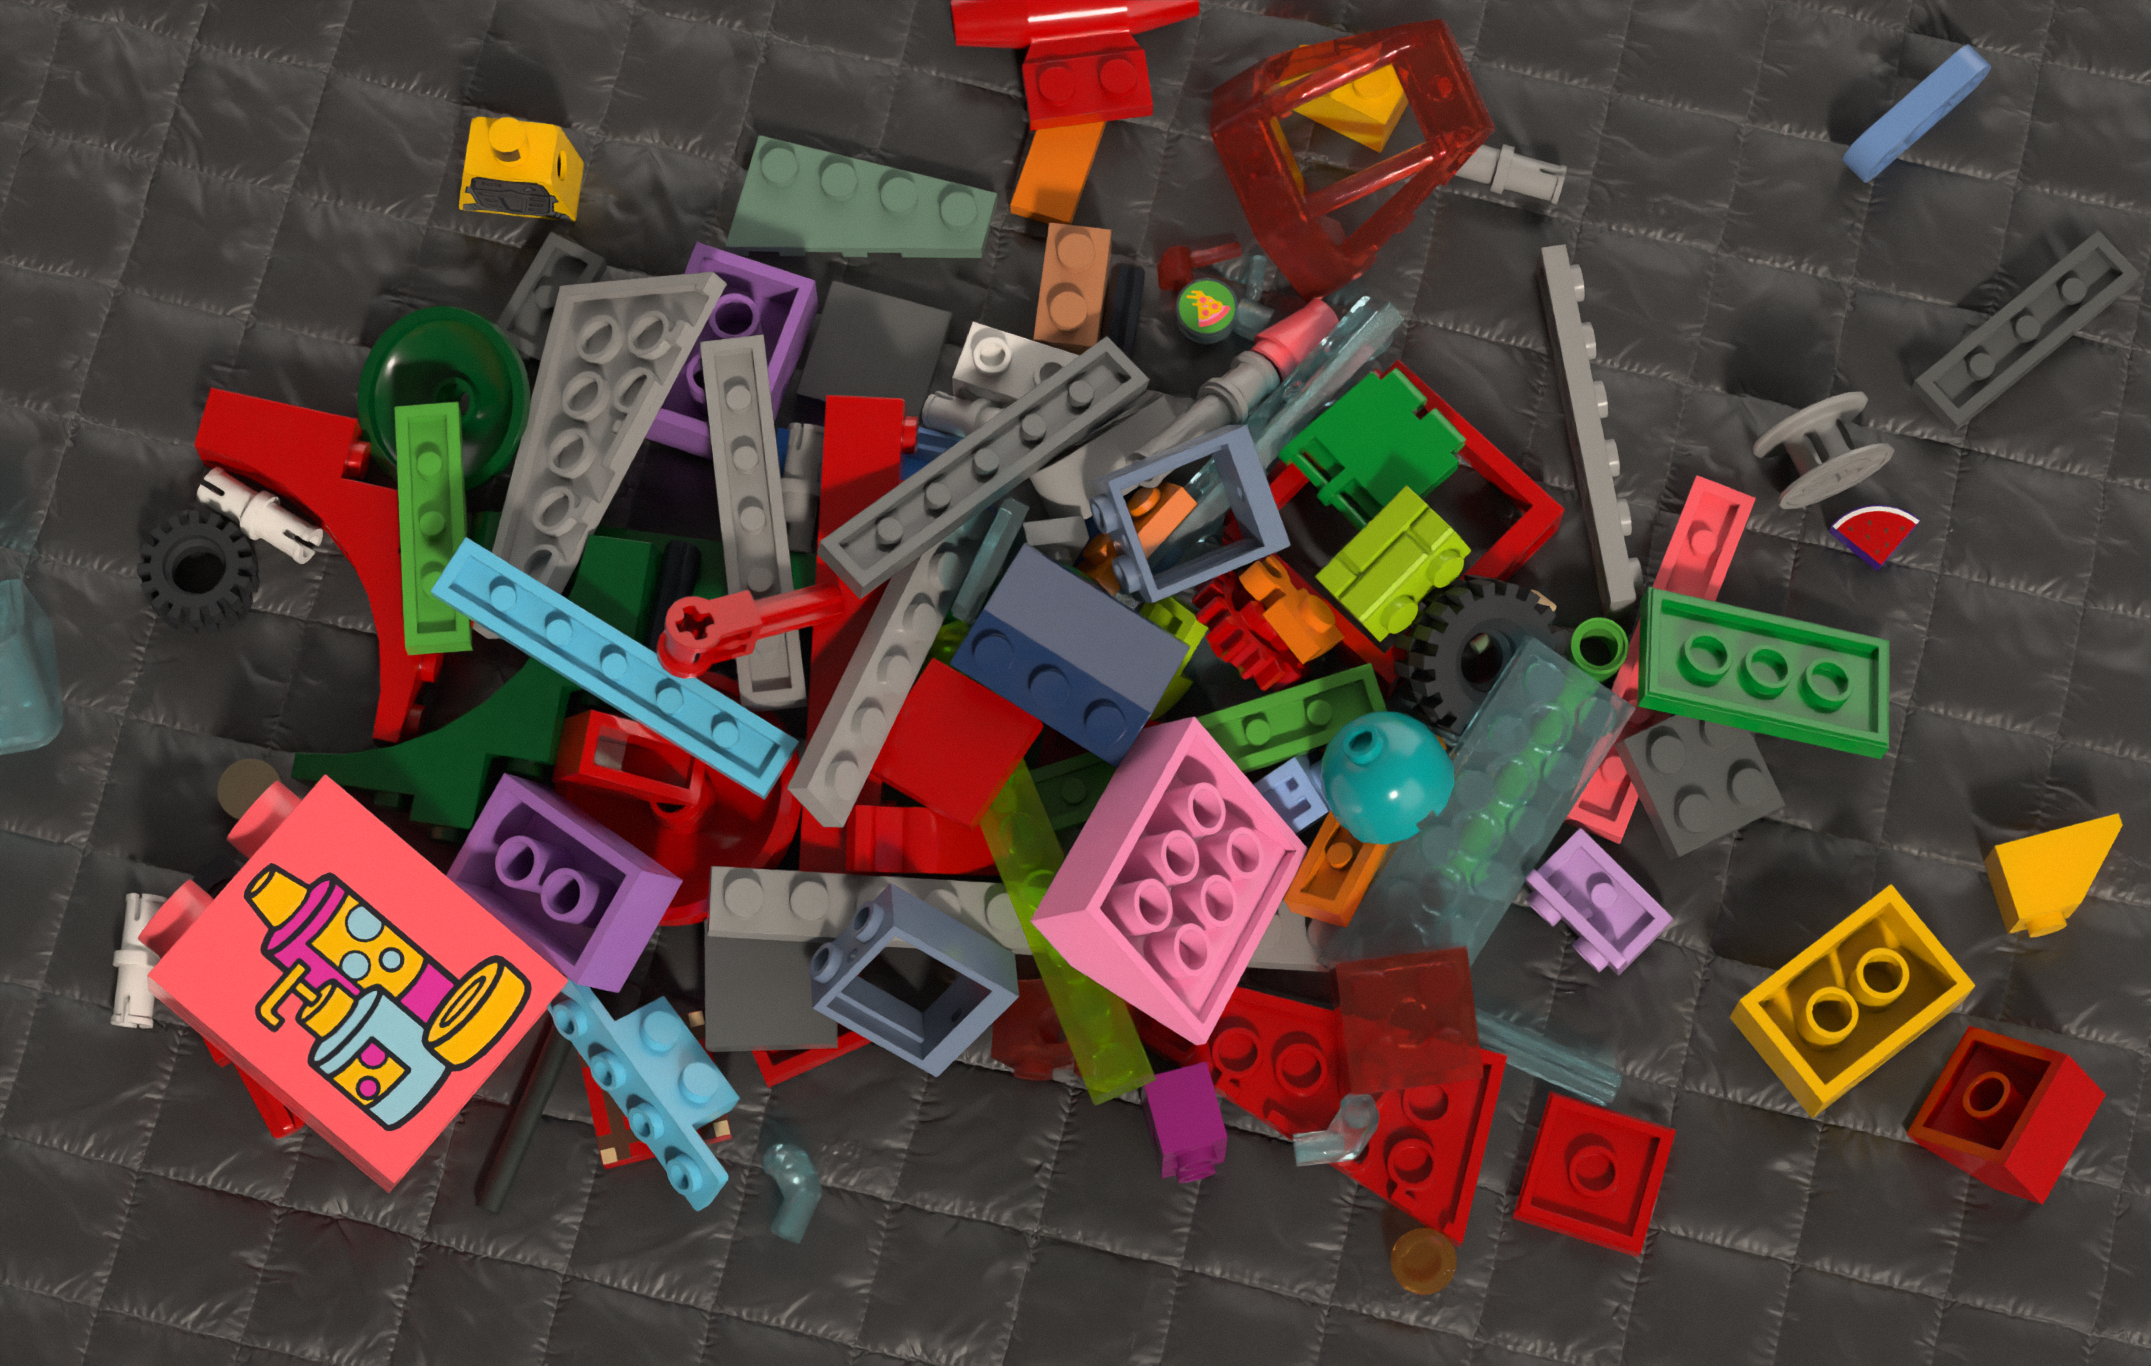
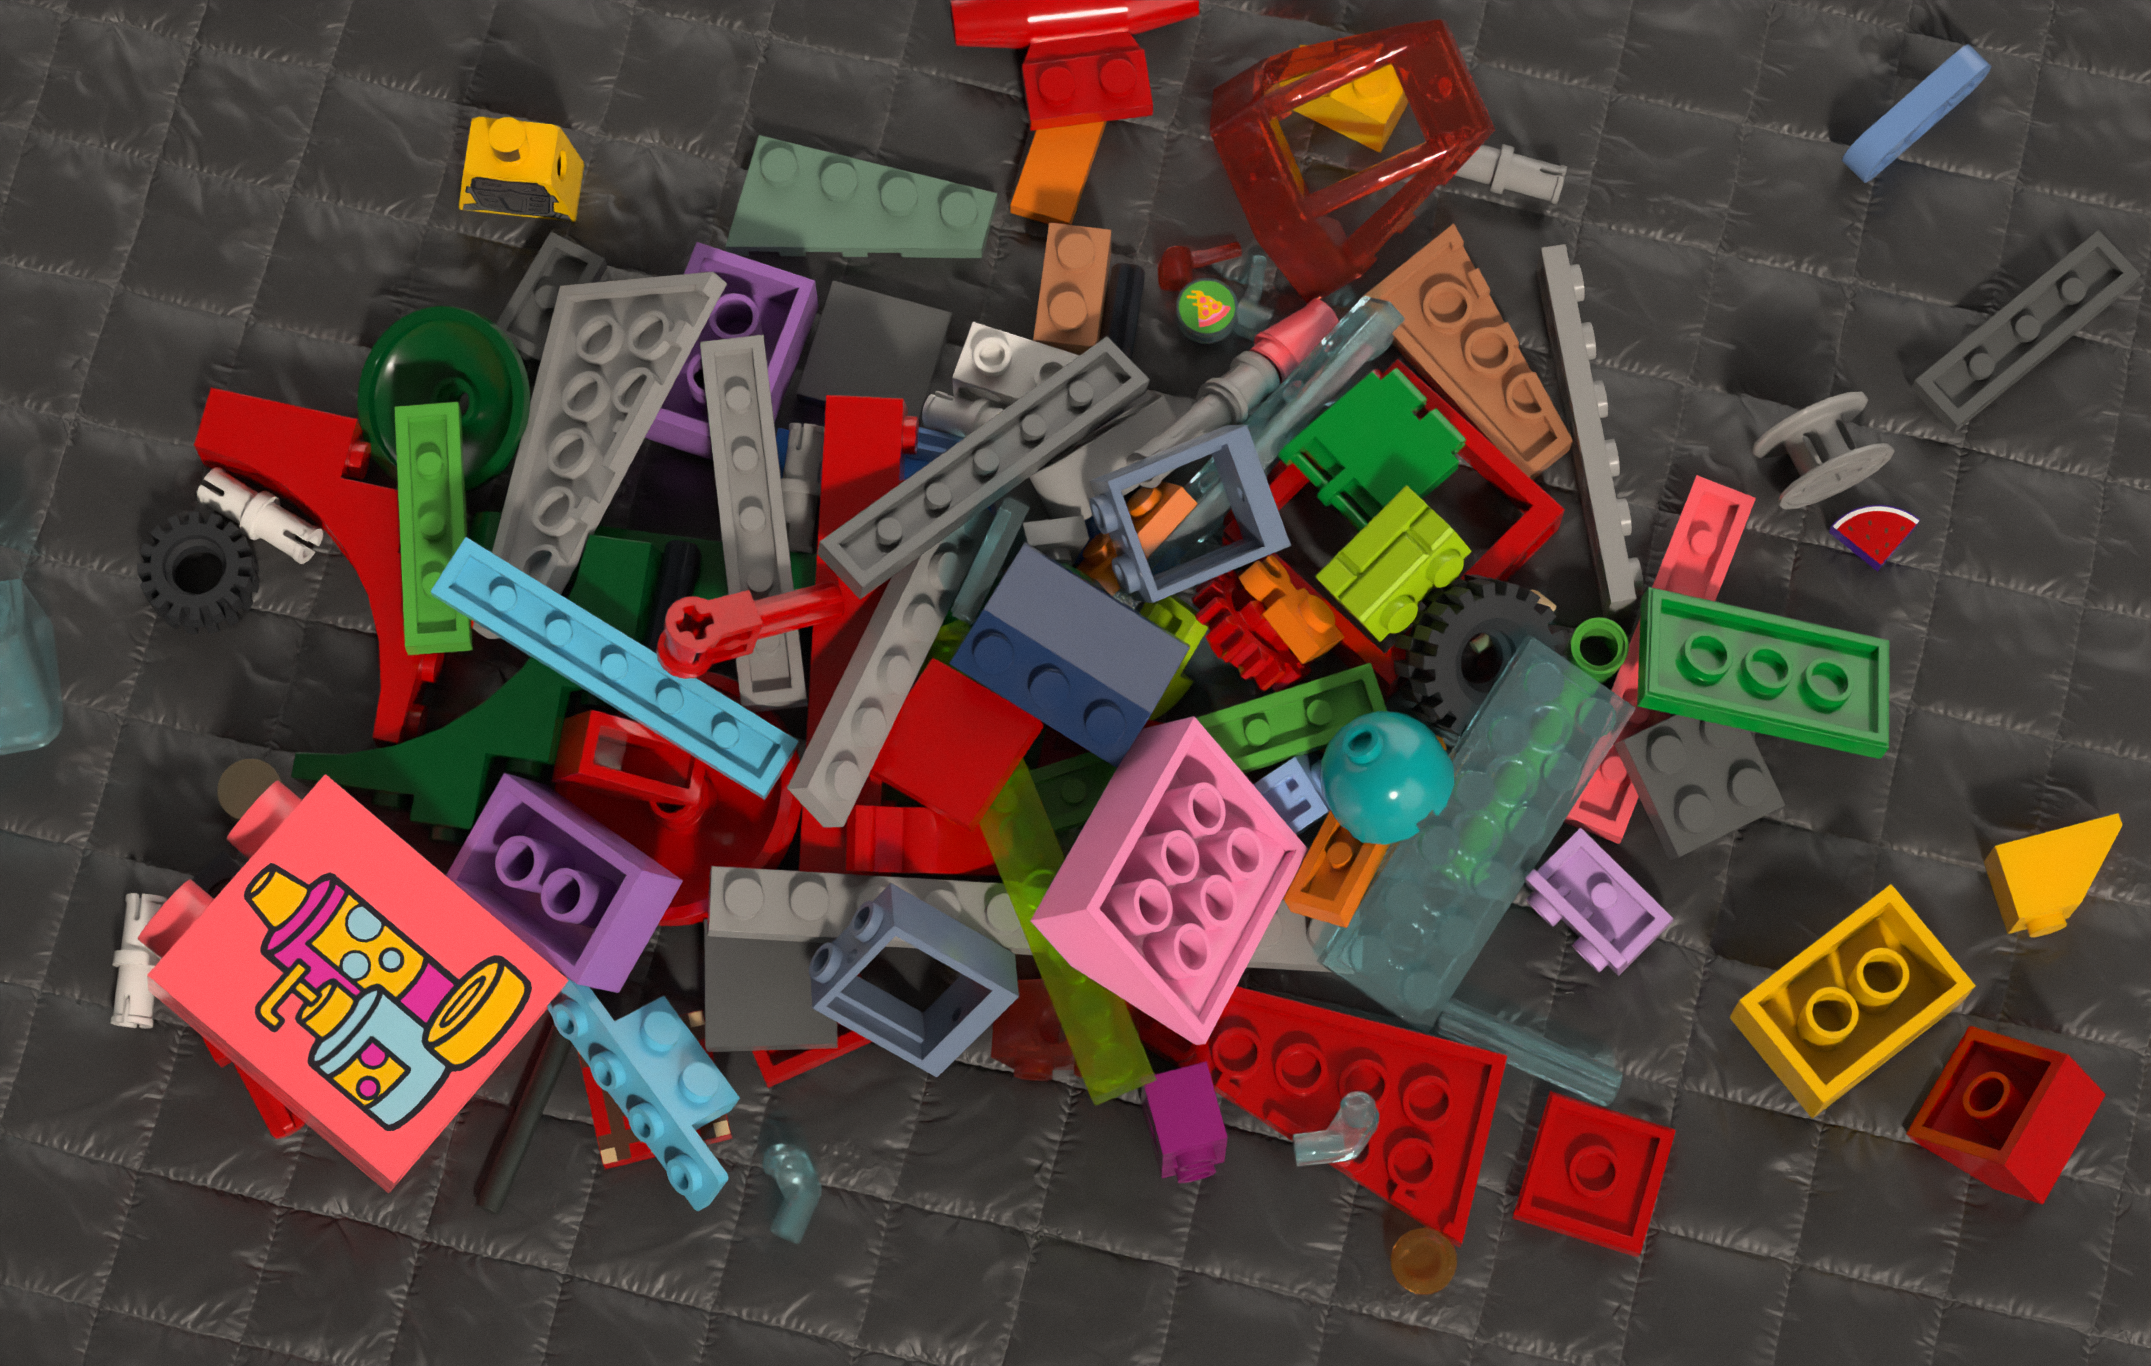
(1405, 1018): clear red brick -> none
(1471, 353): none -> nougat wing

